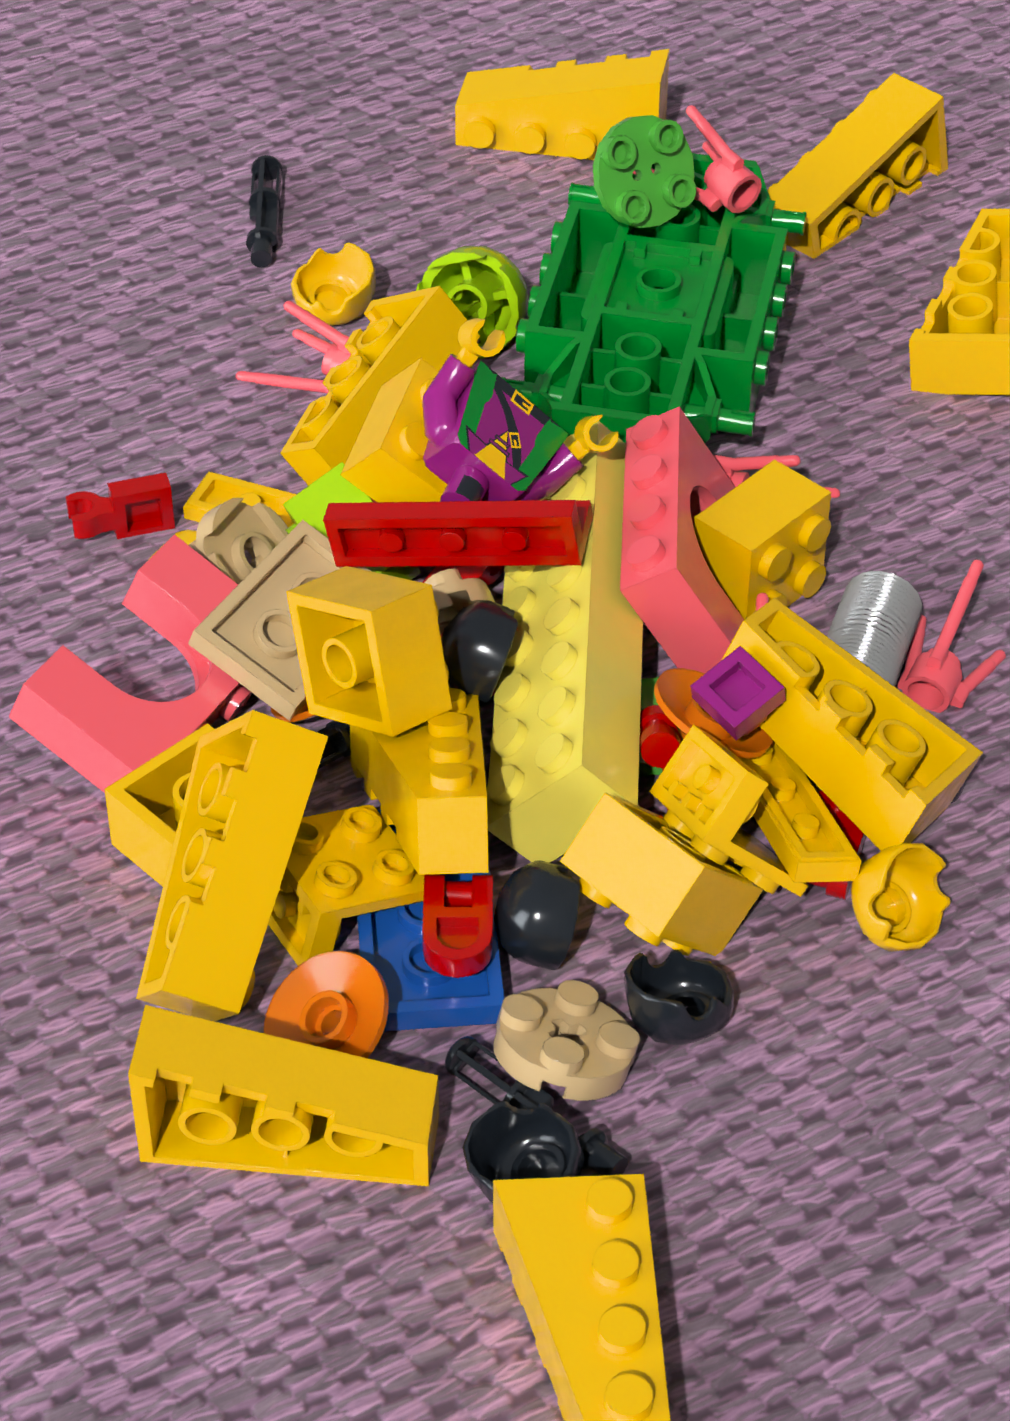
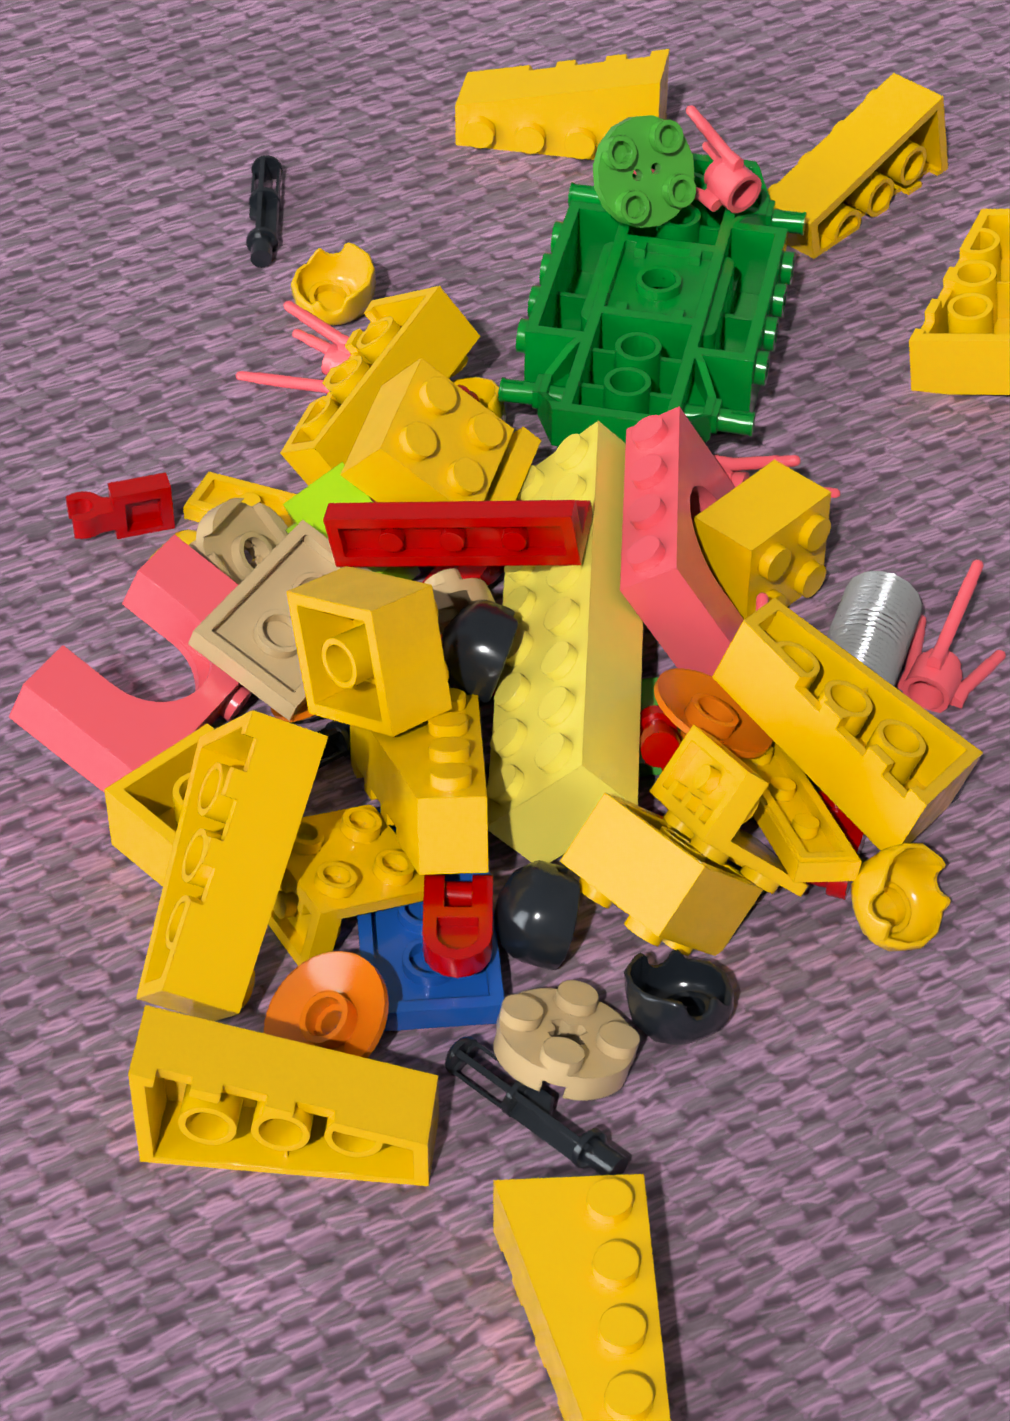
(482, 287): lime cylinder -> none
(491, 437): torso -> none
(521, 1145): black hair -> none
(738, 693): magenta tile -> none

